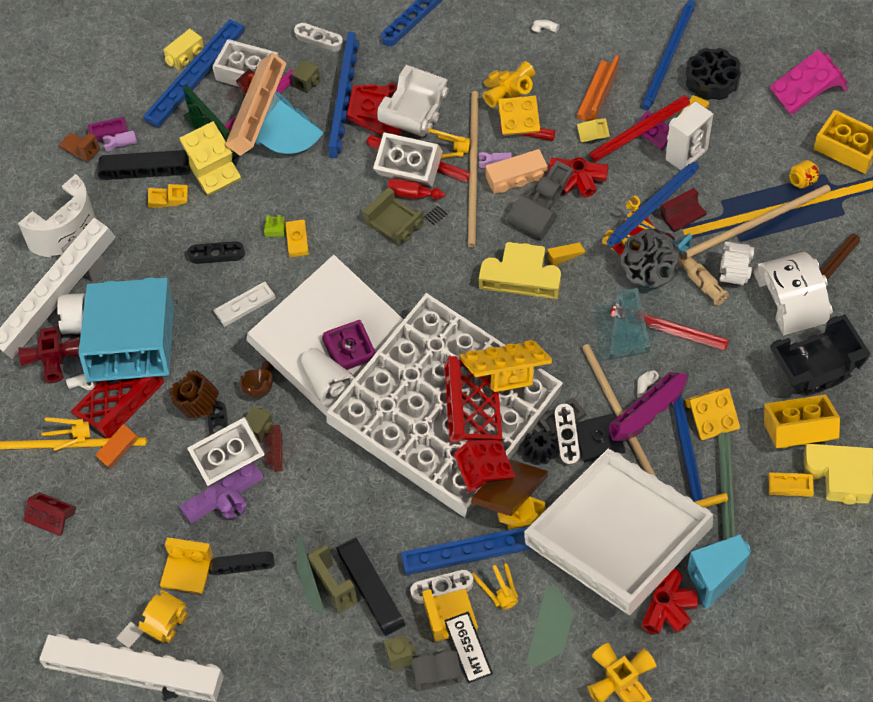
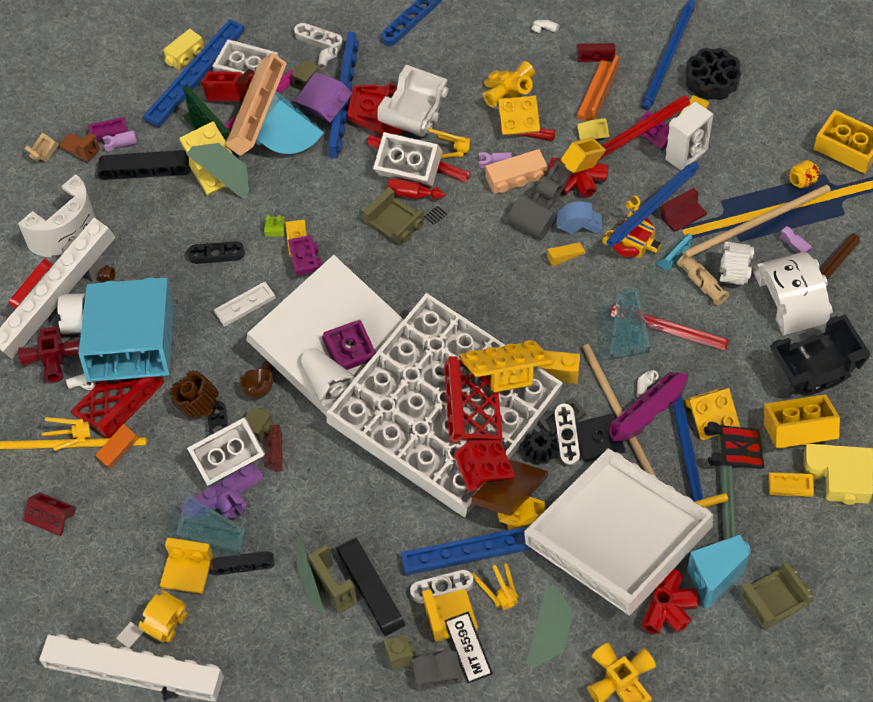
(30, 283): none -> red beam
(42, 148): none -> tan bracket
(107, 273): none -> reddish brown plate
(173, 196): yellow slope -> none
(207, 526): none -> clear light blue wedge
(222, 86): none -> red brick
(223, 166): none -> sand green sticker
(304, 255): none -> magenta bracket
(323, 97): none -> medium lavender brick
(326, 55): none -> white arm
(473, 170): tan piece -> none
(521, 272): light yellow brick -> none
(563, 366): none -> yellow piece
(579, 215): none -> medium blue brick
(582, 155): none -> yellow piece
(596, 52): none -> dark red panel
(656, 276): black connector -> none
(738, 444): none -> black flag
(776, 596): none -> olive panel
(795, 242): none -> lavender bar
(807, 81): dark pink bracket -> none

